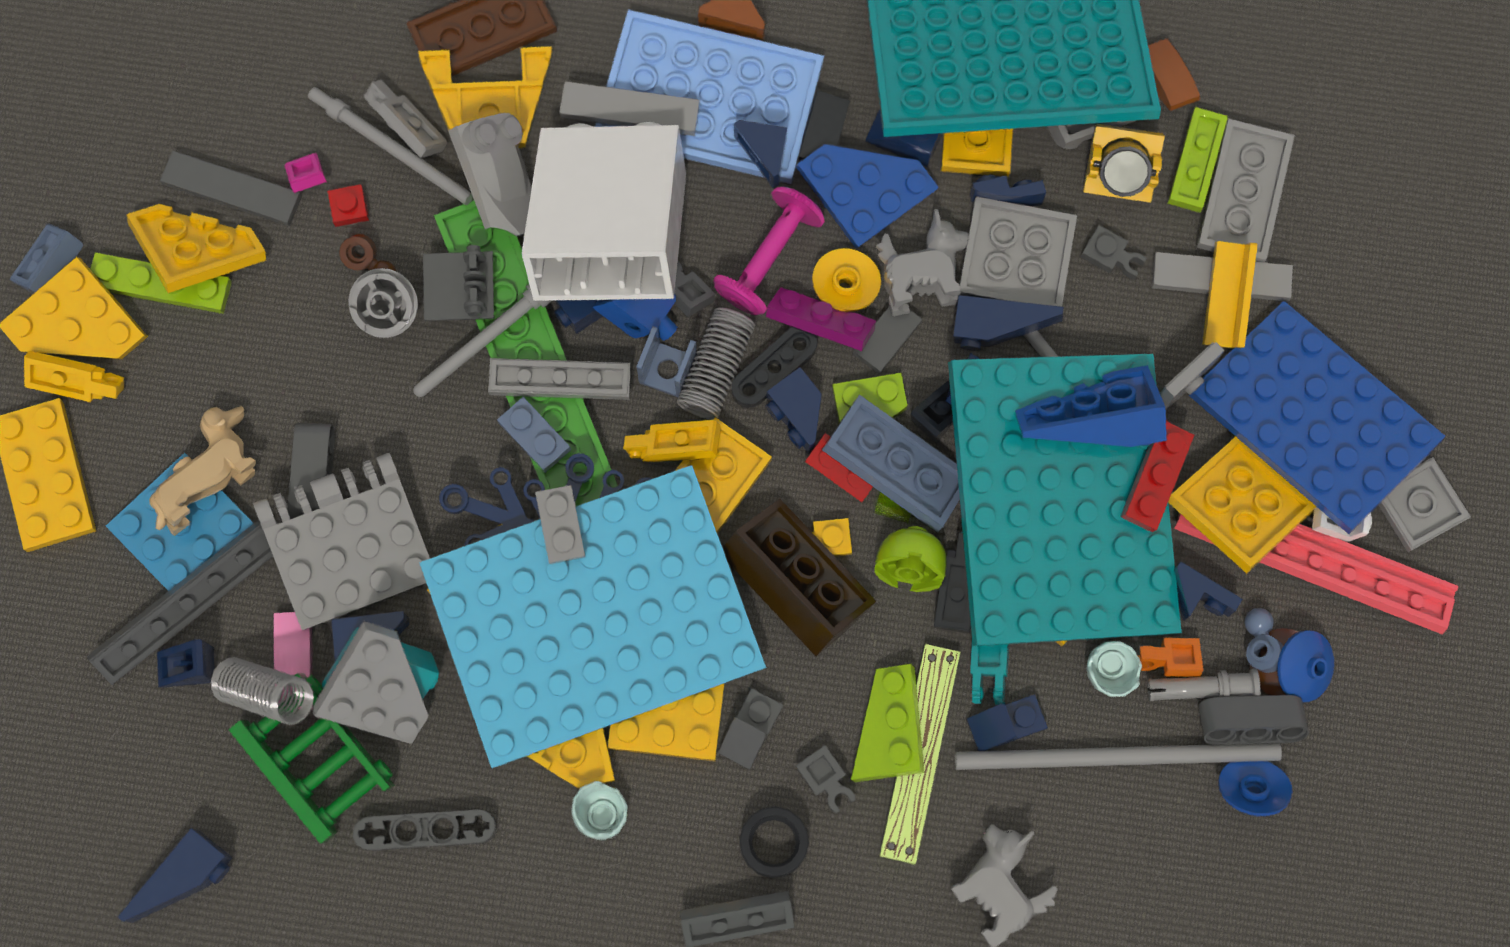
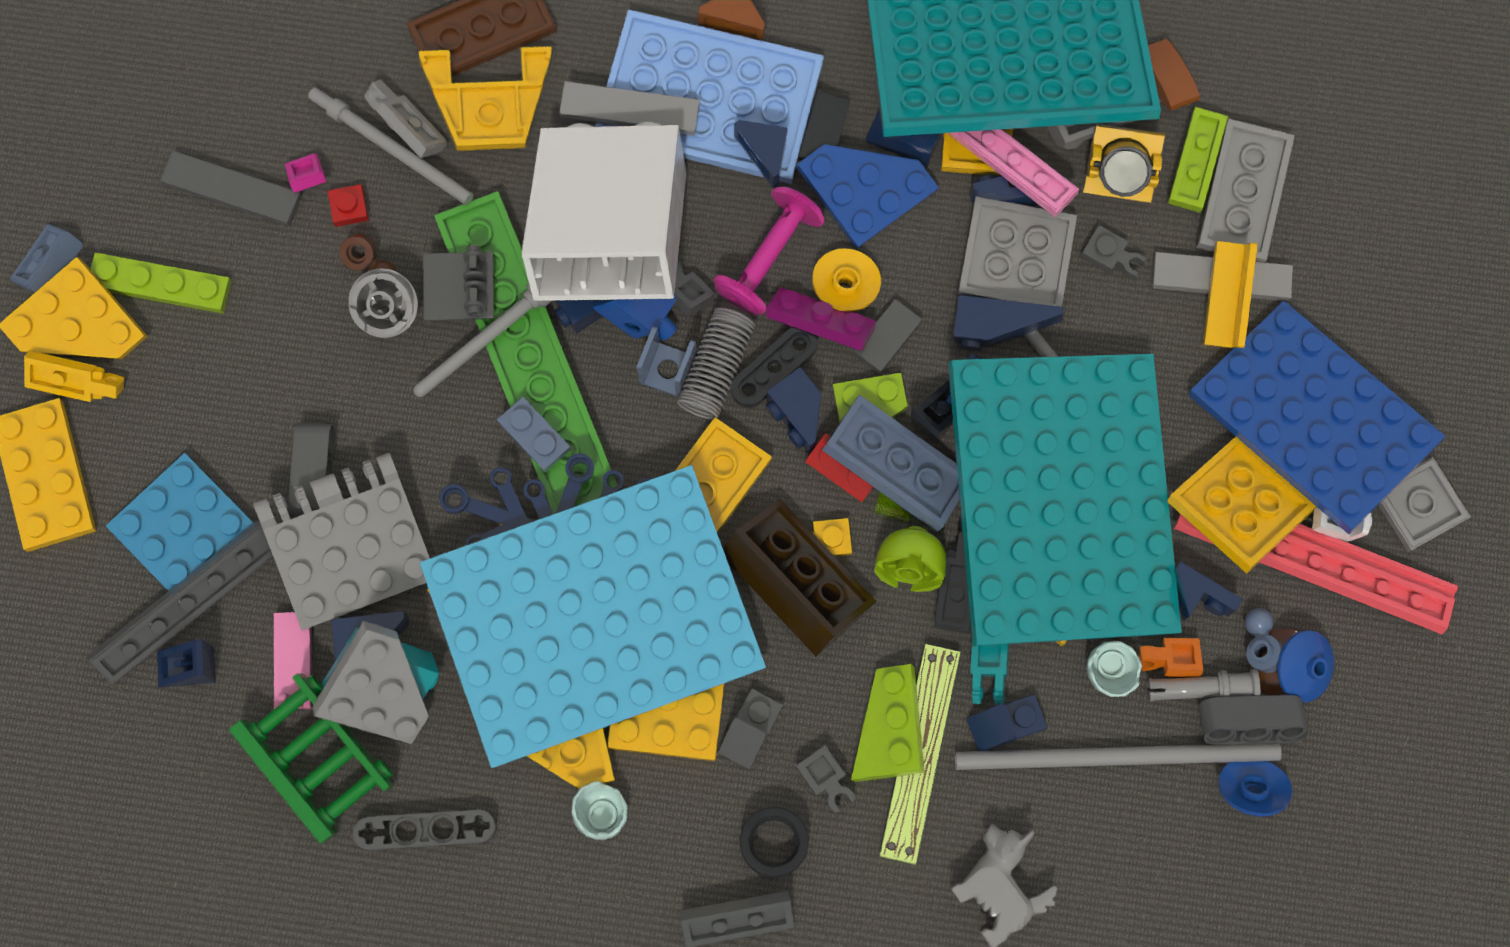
(186, 870): dark blue slope -> none
(193, 246): yellow plate -> none
(205, 473): tan animal -> none
(259, 706): light grey piece -> none
(495, 170): light grey slope -> none
(559, 379): light grey tile -> none
(560, 524): light grey plate -> none
(675, 441): yellow hinge -> none
(923, 270): light grey animal -> none
(1020, 168): none -> bright pink tile
(1115, 412): blue wedge -> none
(1157, 478): red plate -> none
(1191, 376): light grey plate -> none

